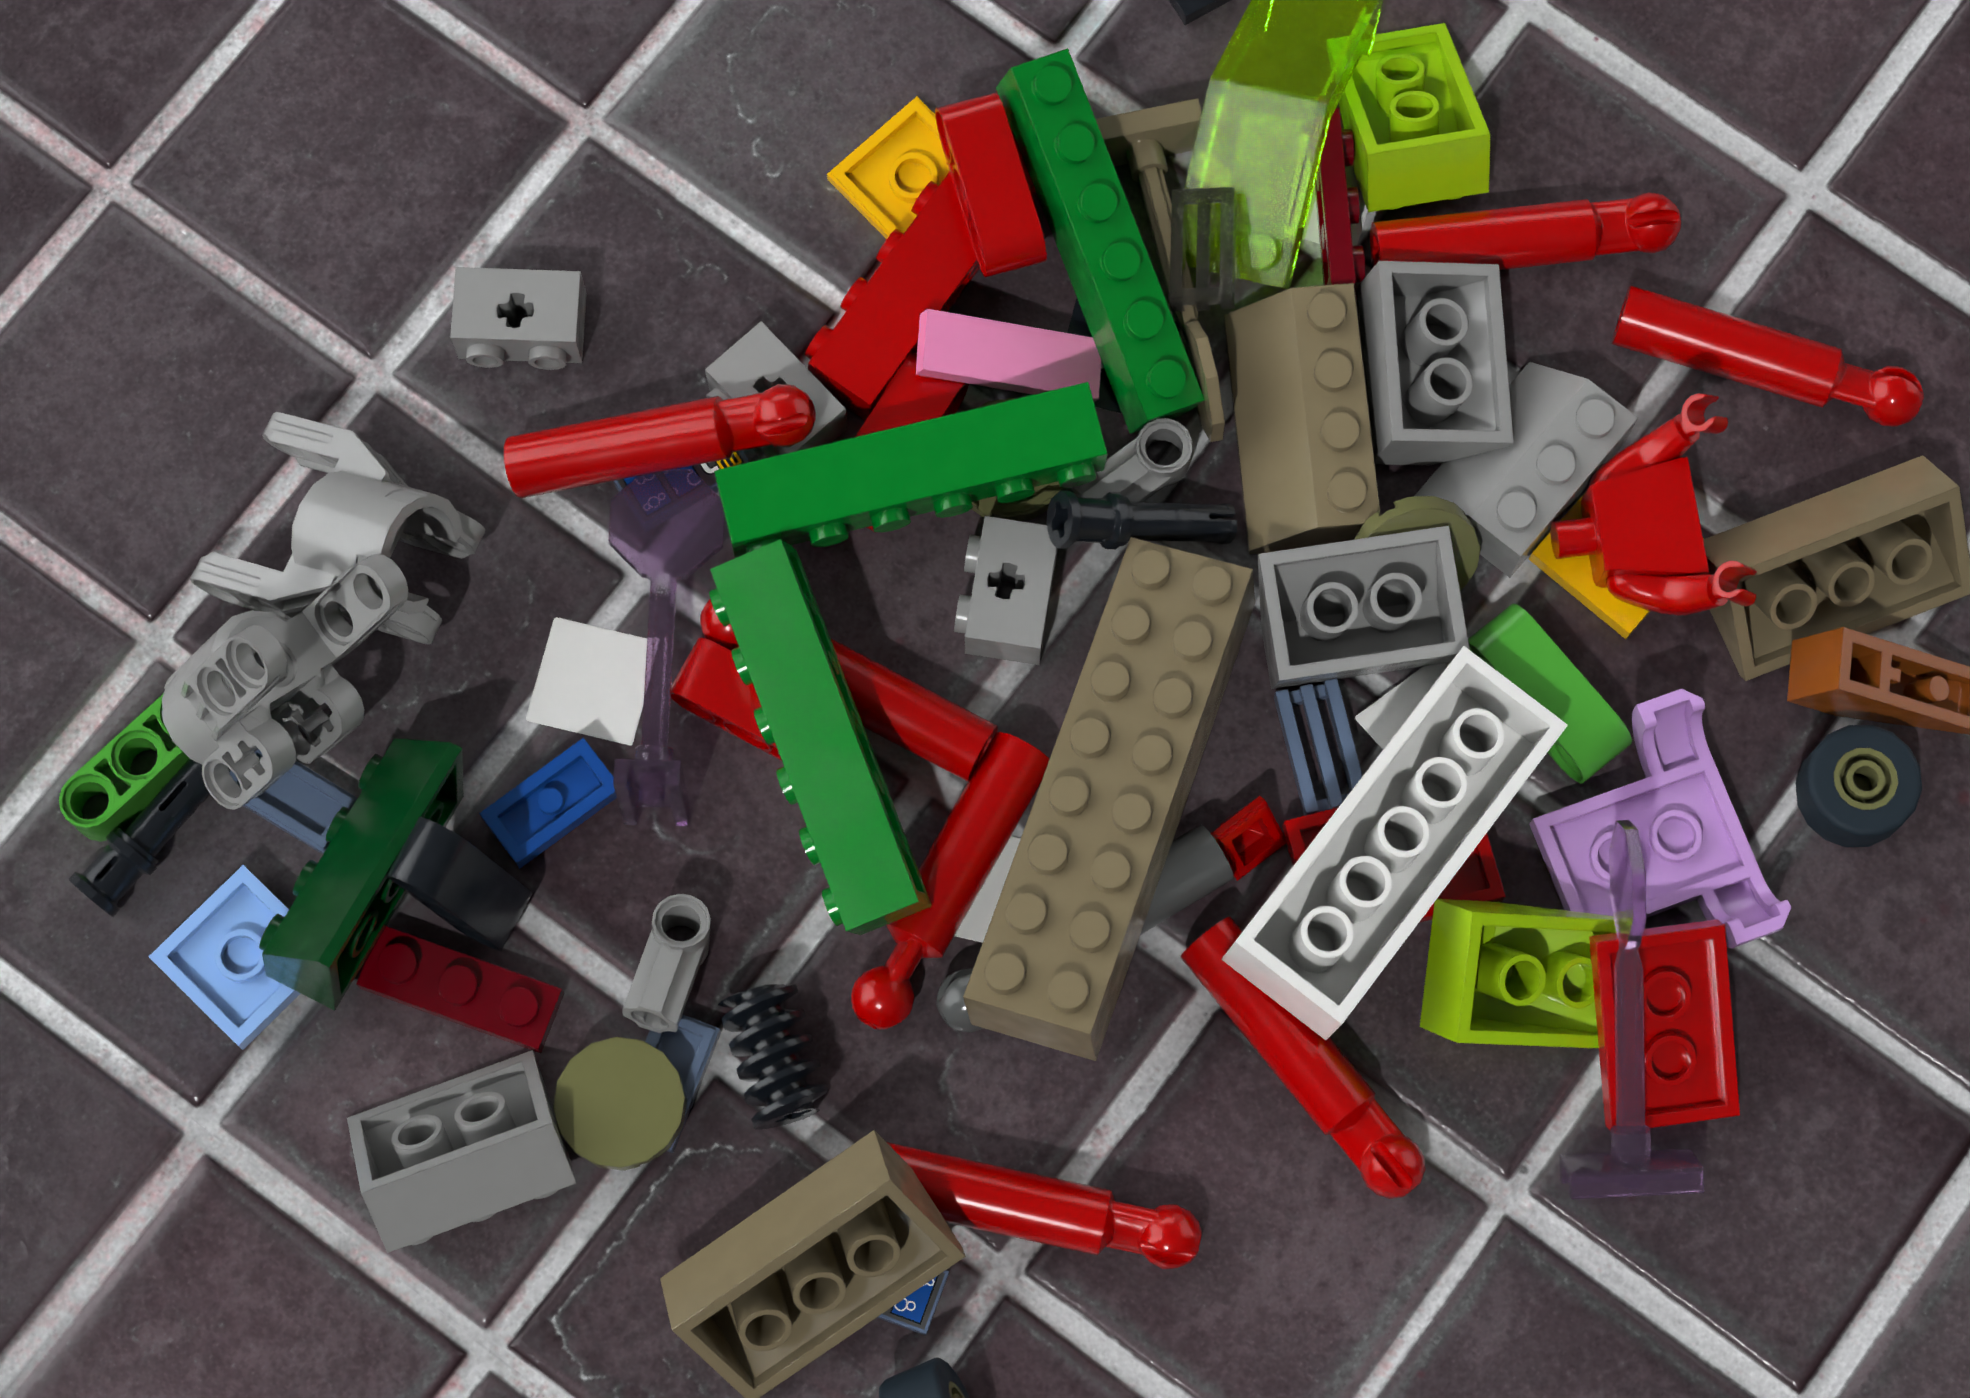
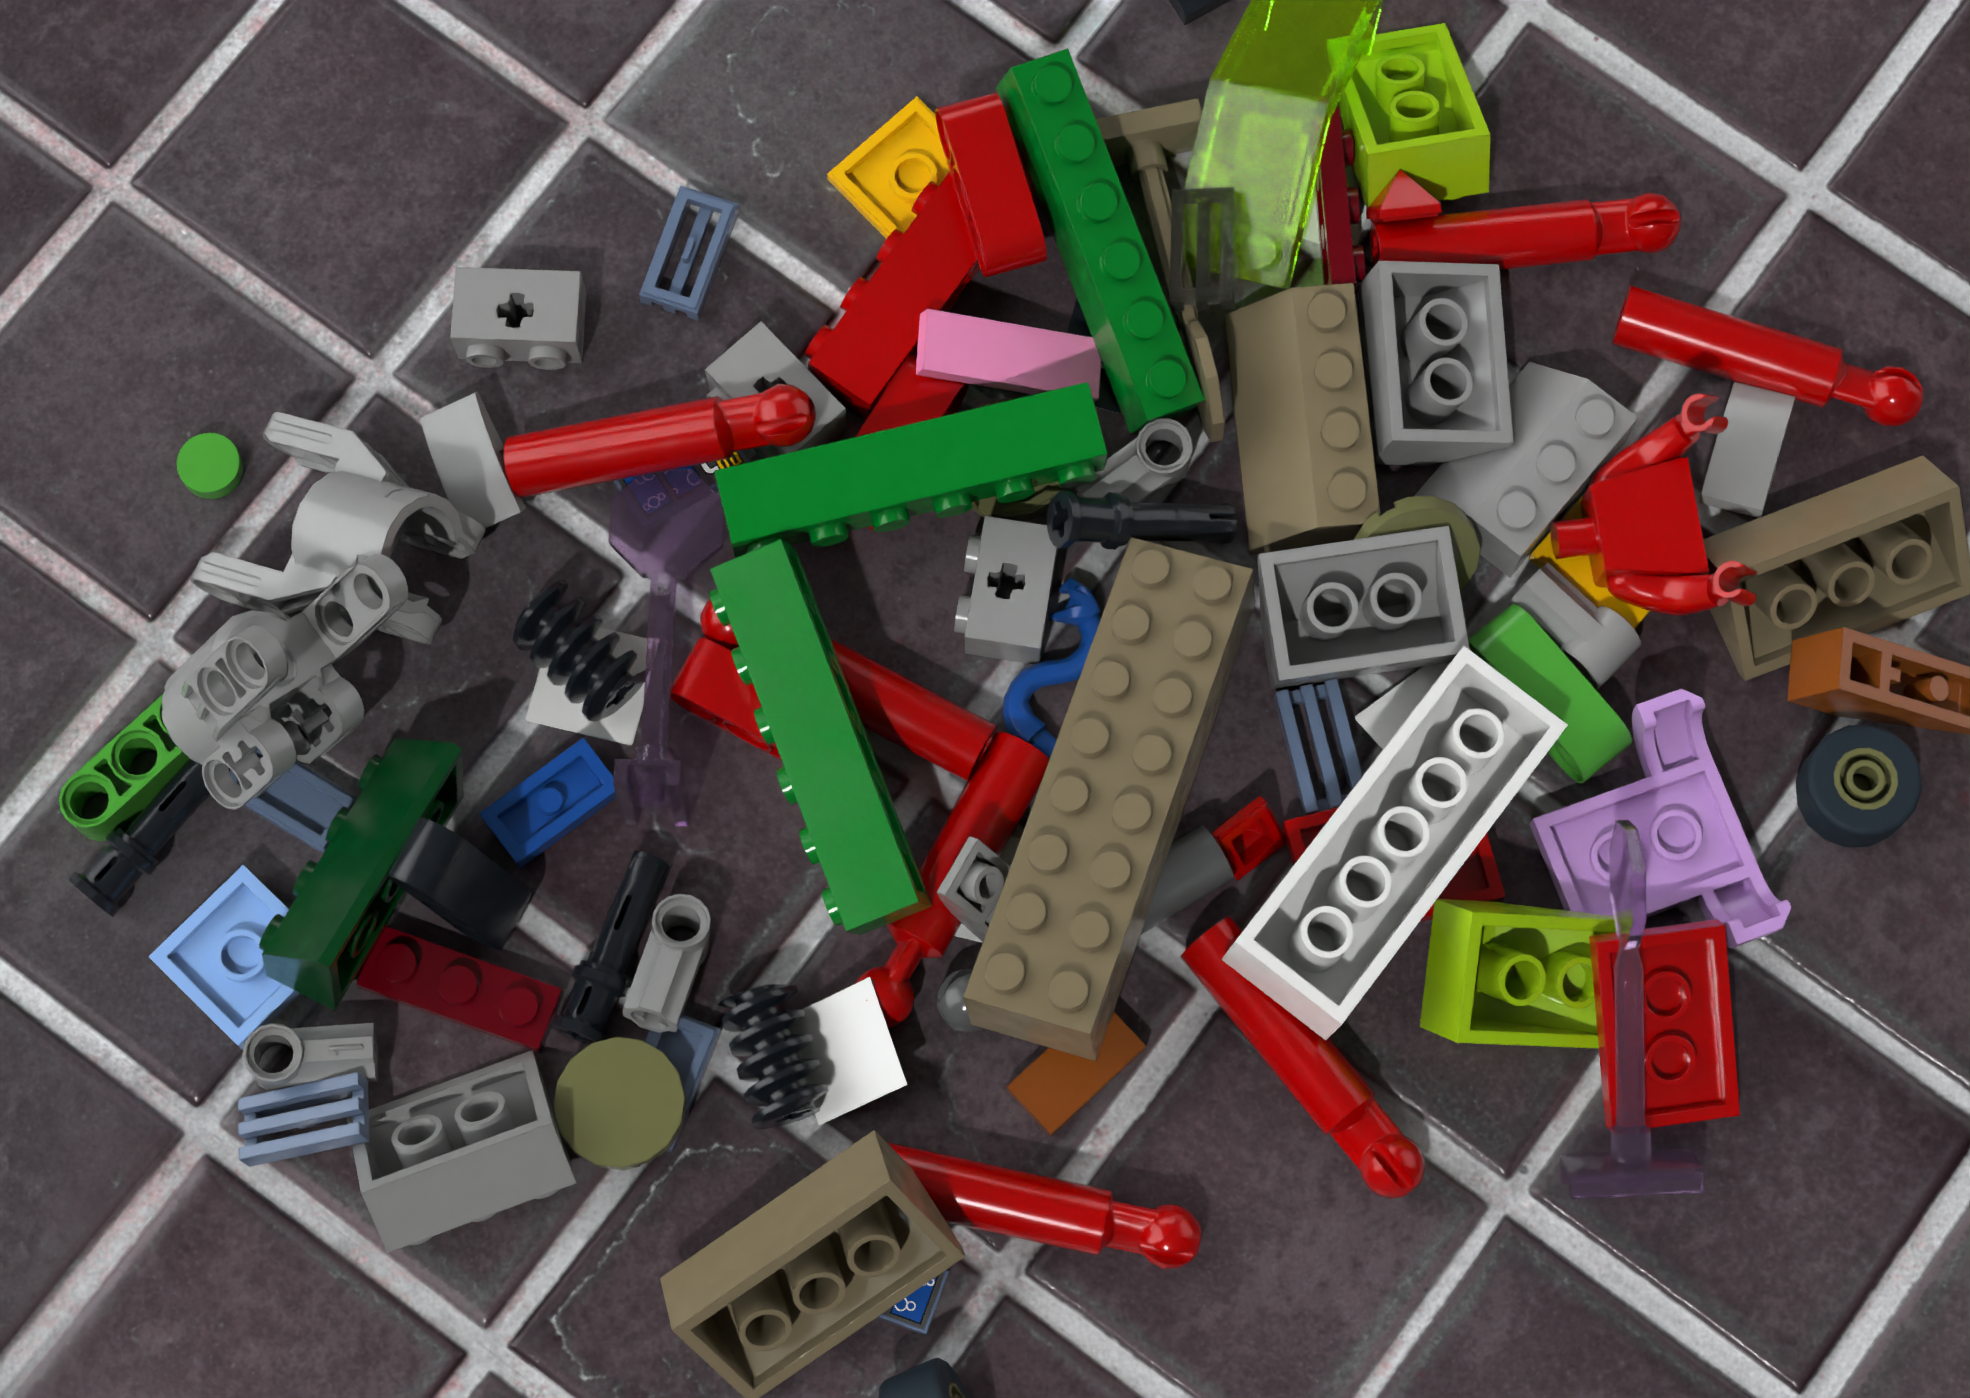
(210, 465): none -> bright green tile
(295, 1097): none -> sand blue tile
(317, 1054): none -> light grey piece
(469, 461): none -> light grey slope
(575, 654): none -> black piece
(602, 976): none -> black pin
(674, 299): none -> sand blue tile
(852, 1050): none -> white sticker
(974, 886): none -> light grey slope
(1017, 713): none -> blue animal
(1063, 1083): none -> dark orange tile
(1402, 200): none -> red slope
(1590, 636): none -> light grey piece
(1747, 450): none -> light grey slope

